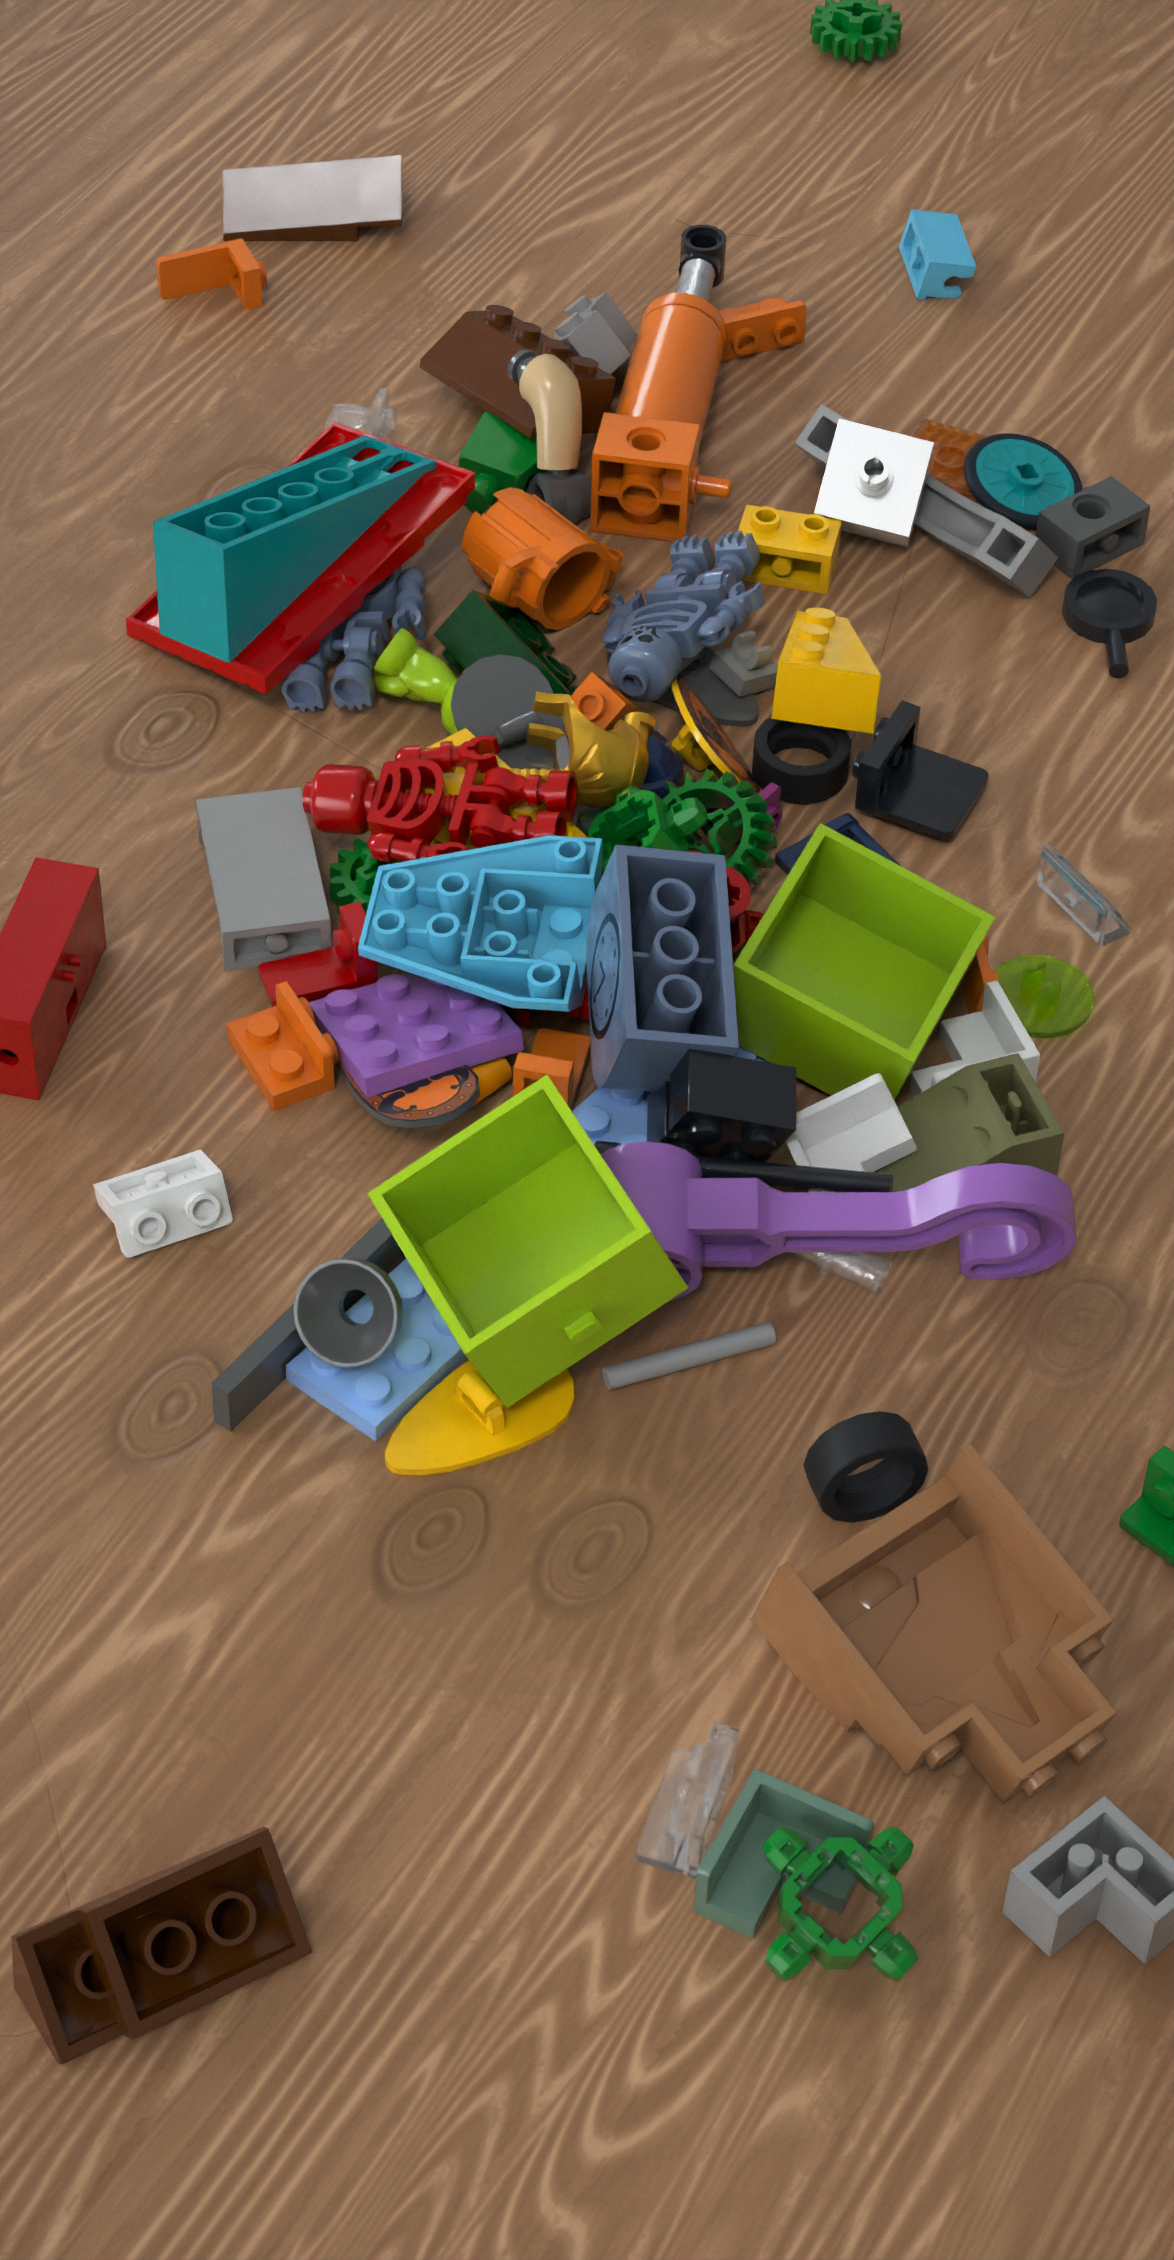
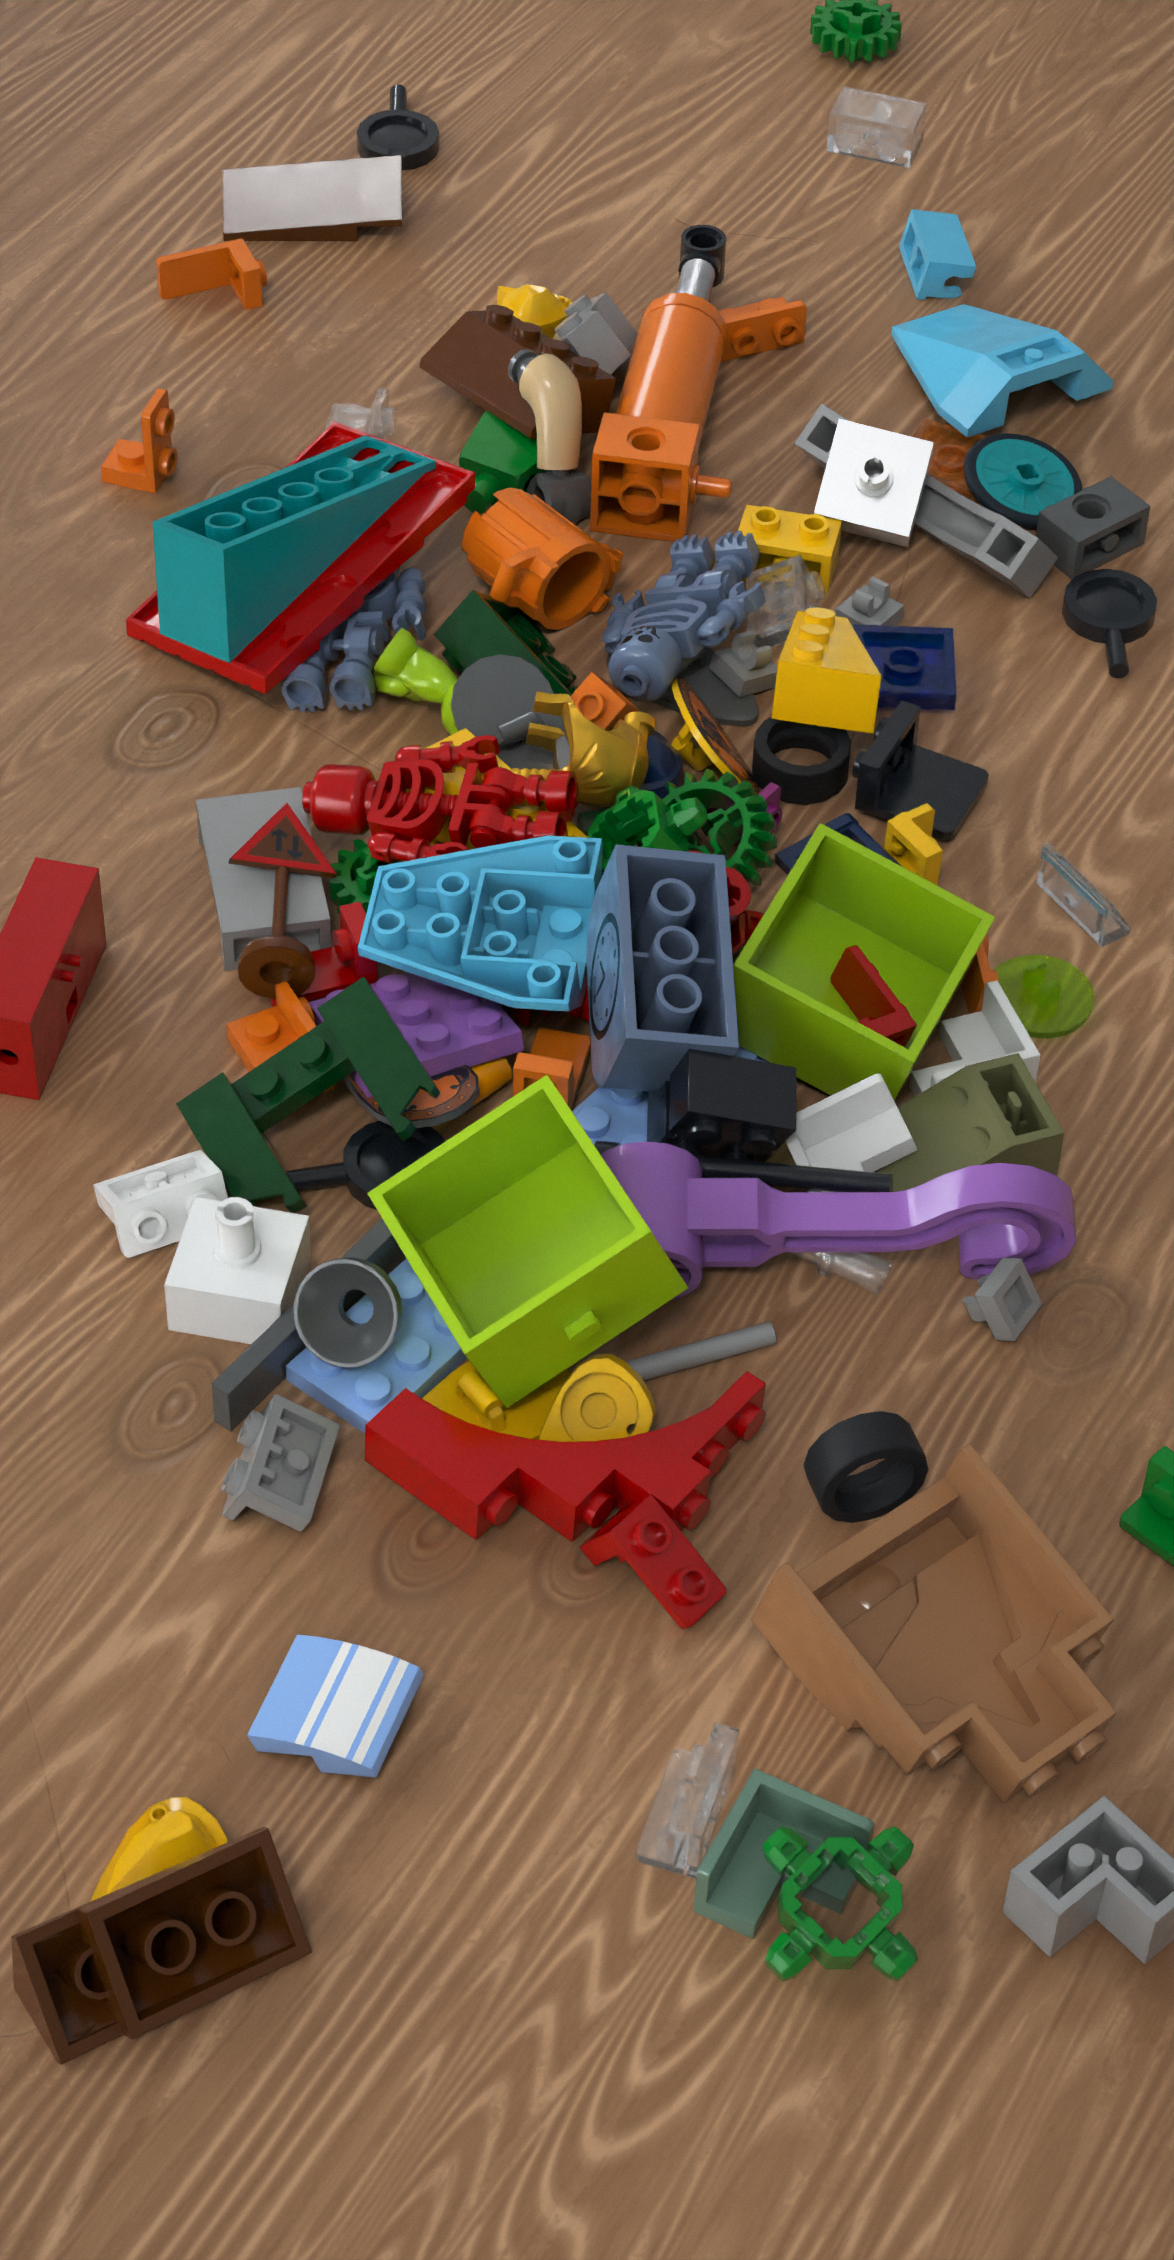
(149, 463): none -> orange bracket
(158, 1840): none -> yellow piece
(235, 1269): none -> white brick
(276, 958): none -> reddish brown piece
(280, 1463): none -> light grey bracket
(336, 1705): none -> light blue slope
(355, 1036): none -> dark green wedge
(369, 1160): none -> black piece
(399, 133): none -> black piece
(483, 1474): none -> red arch
(535, 306): none -> yellow piece
(600, 1403): none -> yellow piece
(660, 1558): none -> red bracket
(786, 590): none -> clear bracket
(871, 997): none -> red bracket
(872, 606): none -> light grey tile
(876, 127): none -> clear brick
(911, 843): none -> yellow bracket
(913, 664): none -> clear blue plate
(978, 357): none -> medium azure wedge
(1005, 1299): none -> light grey tile

